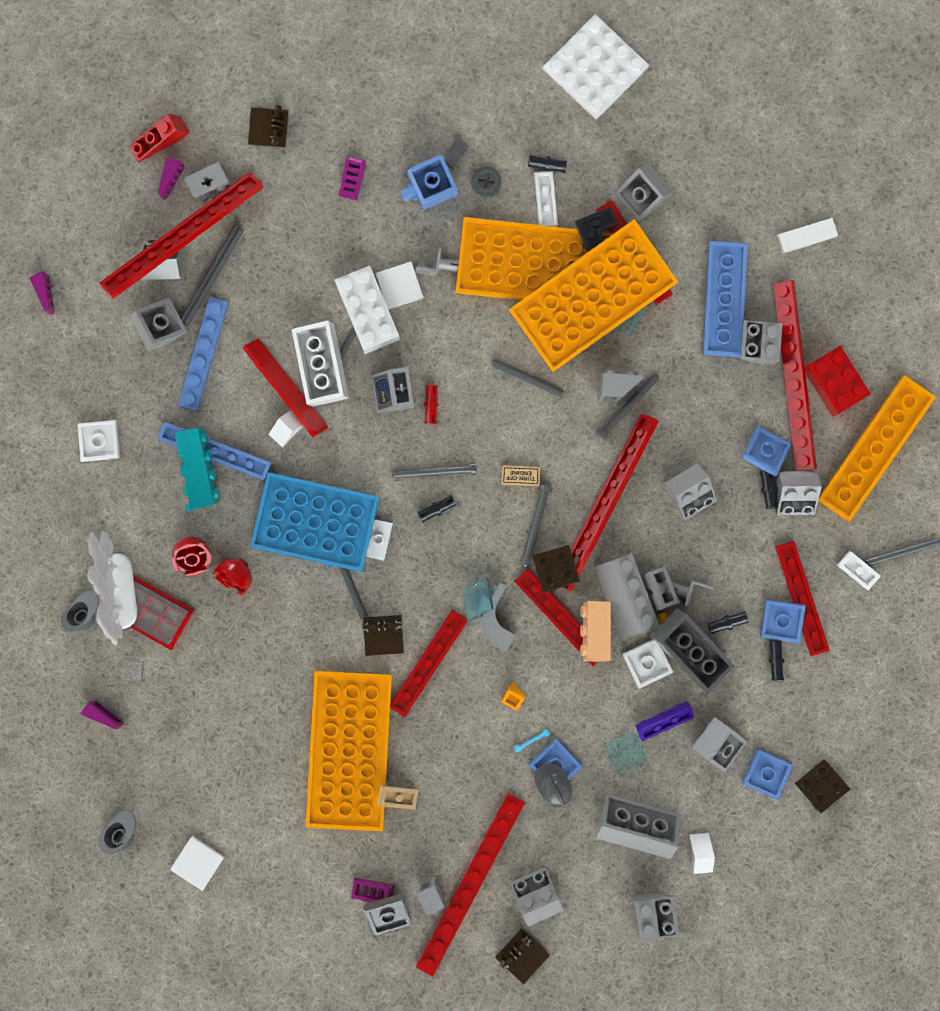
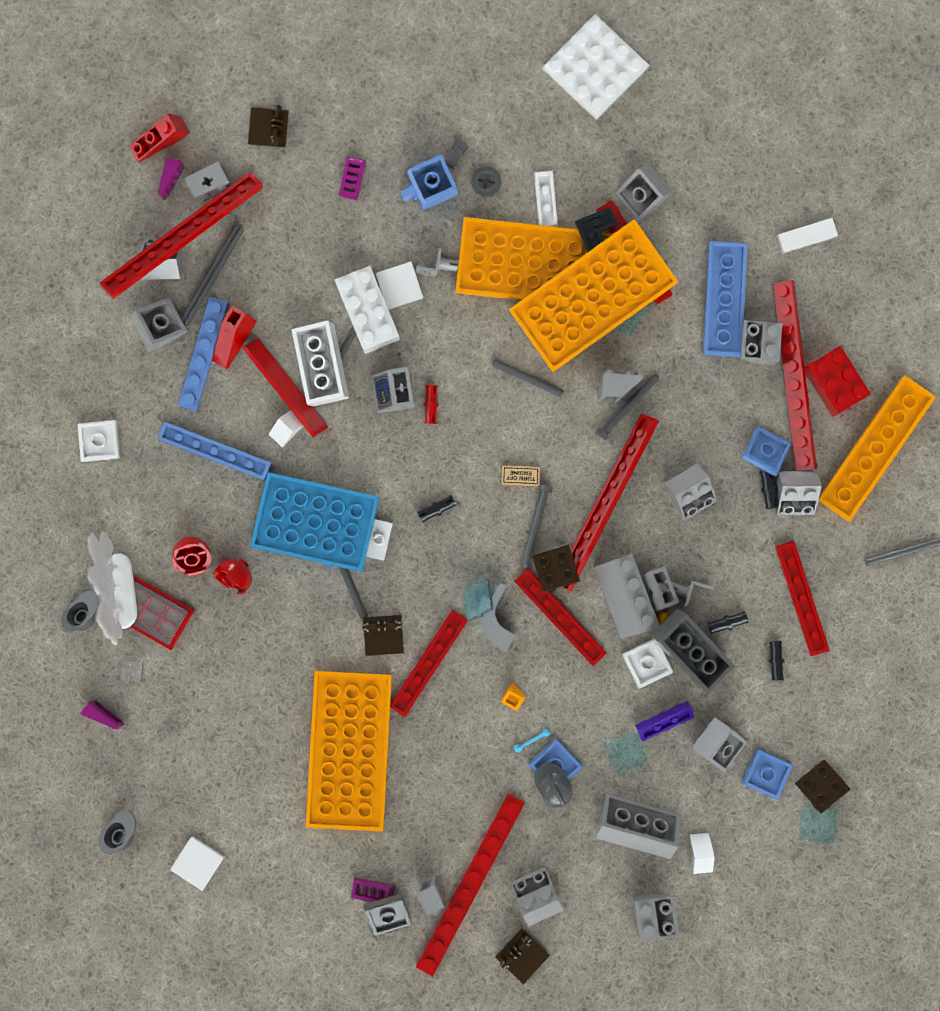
(42, 287): magenta slope -> none
(197, 468): teal wedge -> none
(232, 335): none -> red slope
(397, 797): tan plate -> none
(436, 471): dark grey bar -> none
(547, 163): black pin -> none
(596, 631): light nougat brick -> none
(782, 621): medium blue tile -> none
(817, 826): none -> clear light blue piece
(858, 570): white plate -> none

